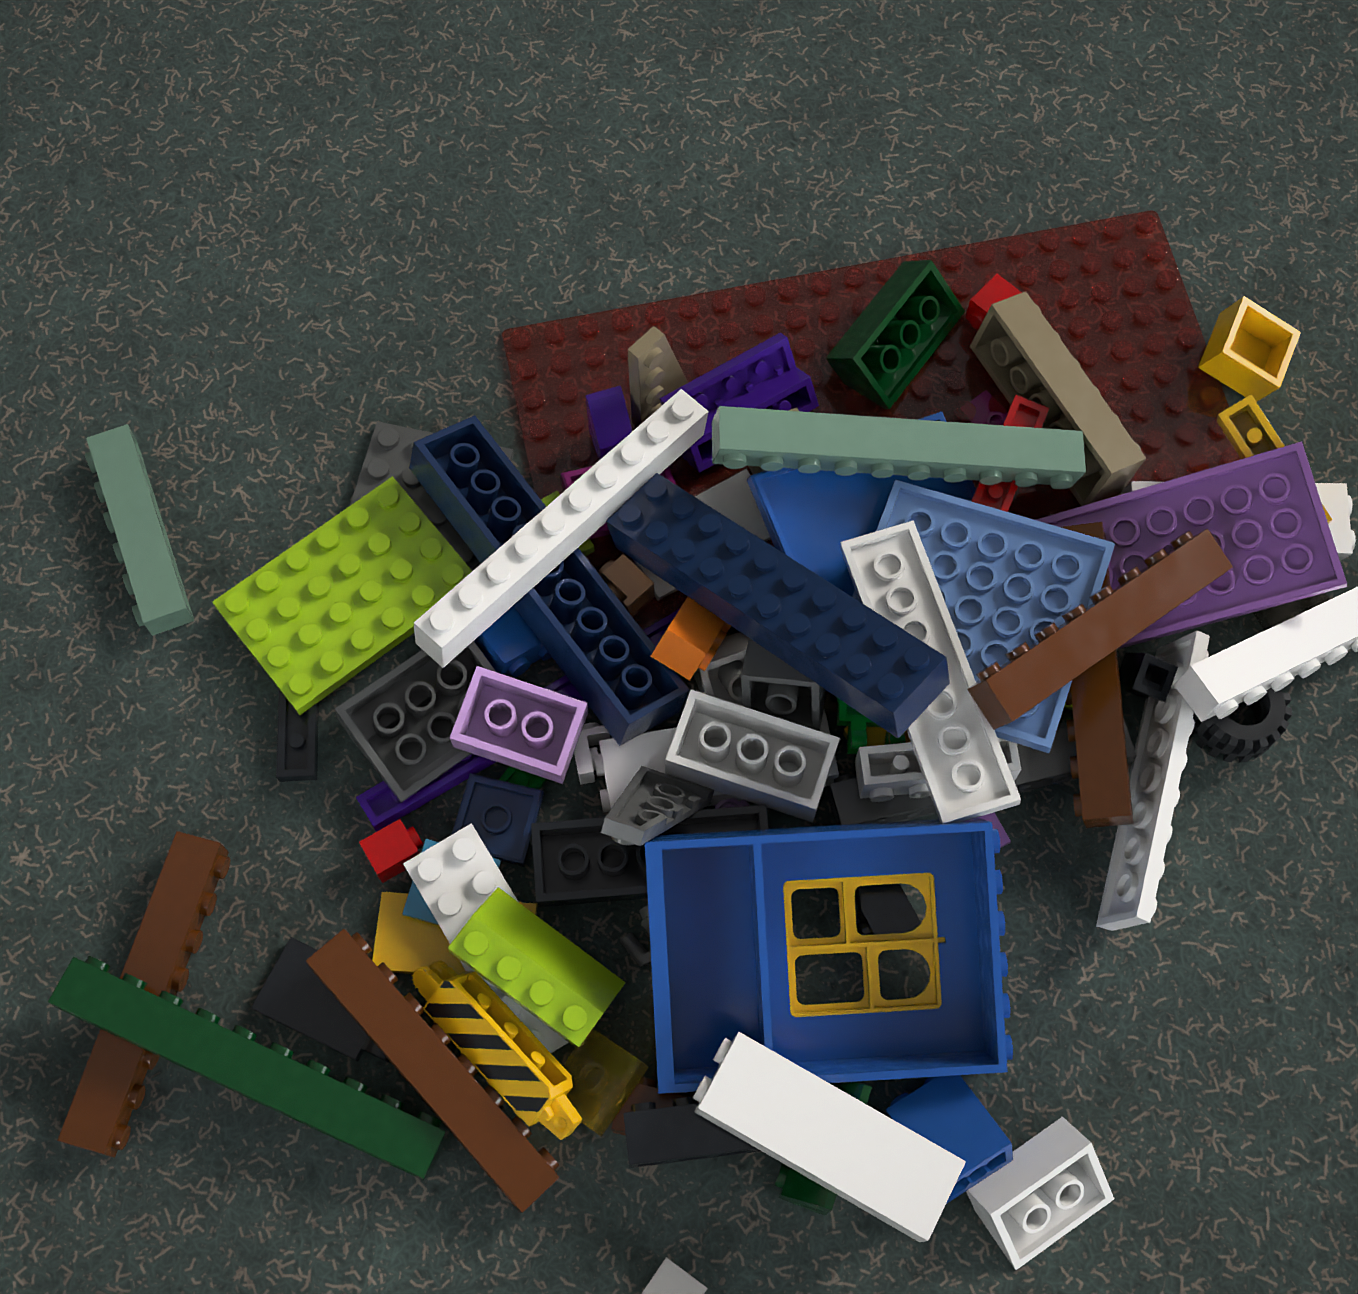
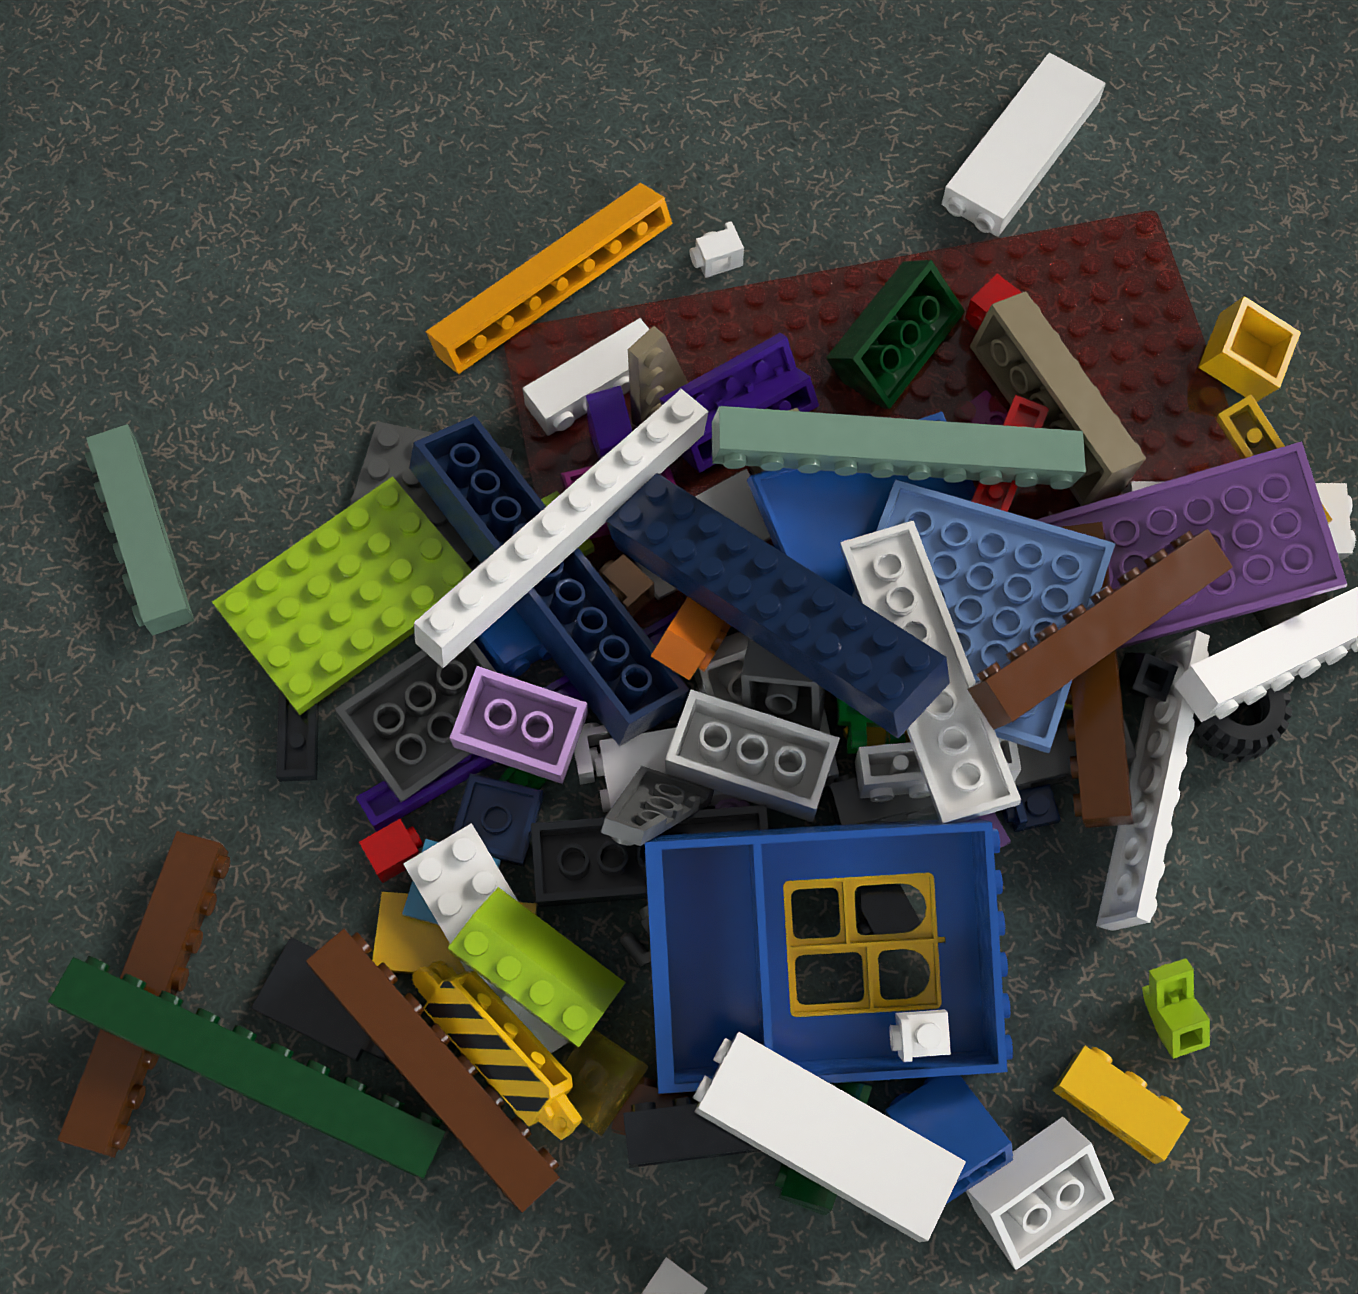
(549, 277): none -> light orange brick
(561, 393): none -> white brick
(718, 251): none -> white brick
(920, 1034): none -> white bracket
(1022, 145): none -> white brick
(1035, 809): none -> dark blue bracket
(1121, 1104): none -> yellow brick
(1174, 1010): none -> lime brick

